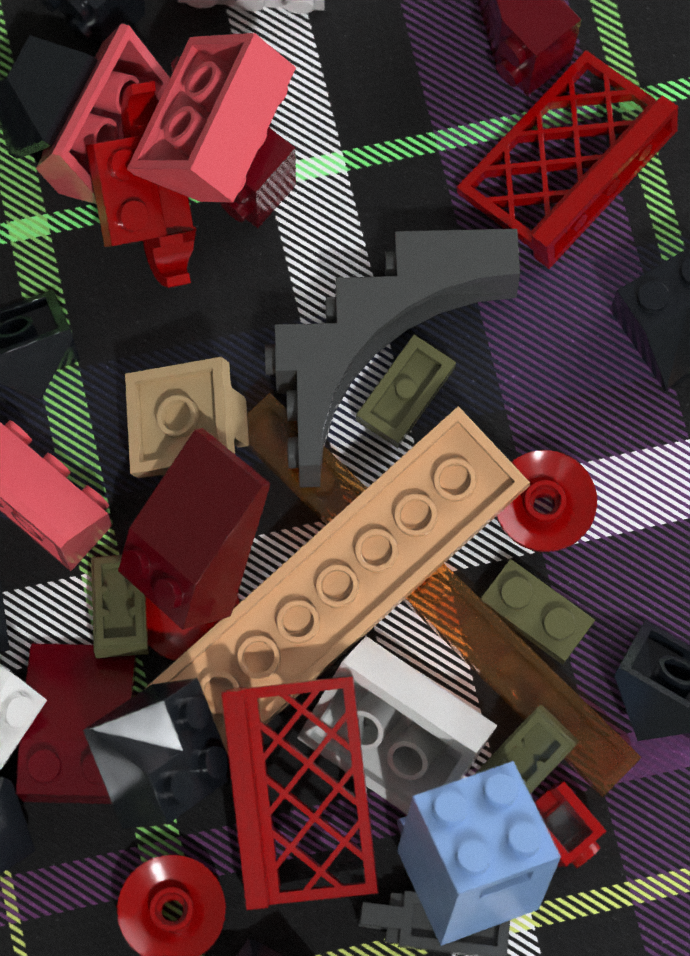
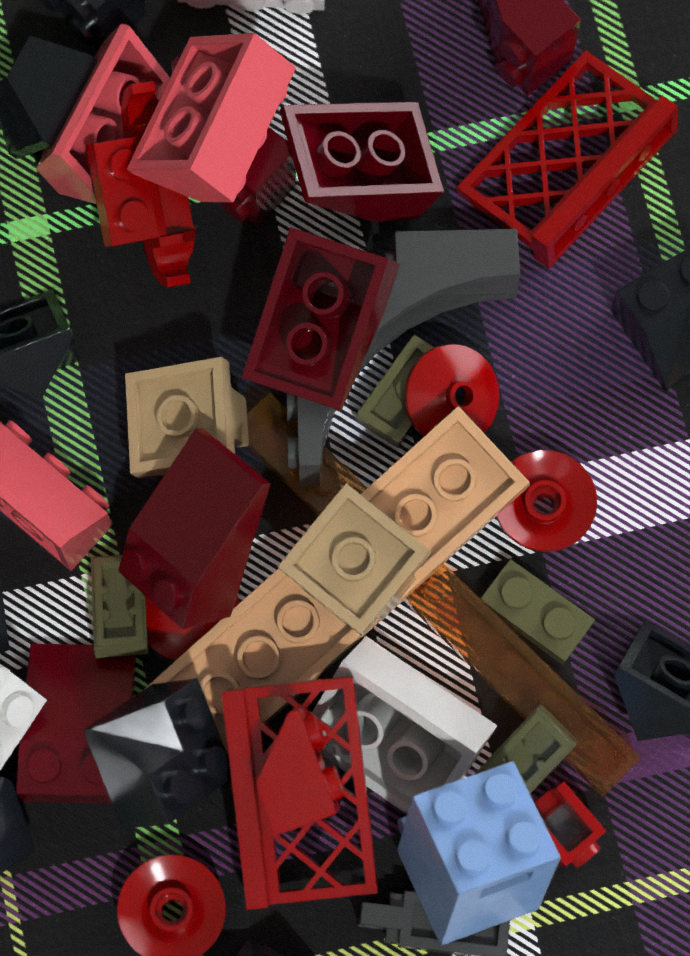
(294, 778): none -> red slope
(319, 318): none -> dark red slope
(355, 561): none -> tan panel
(363, 158): none -> dark red slope
(437, 376): none -> red dish

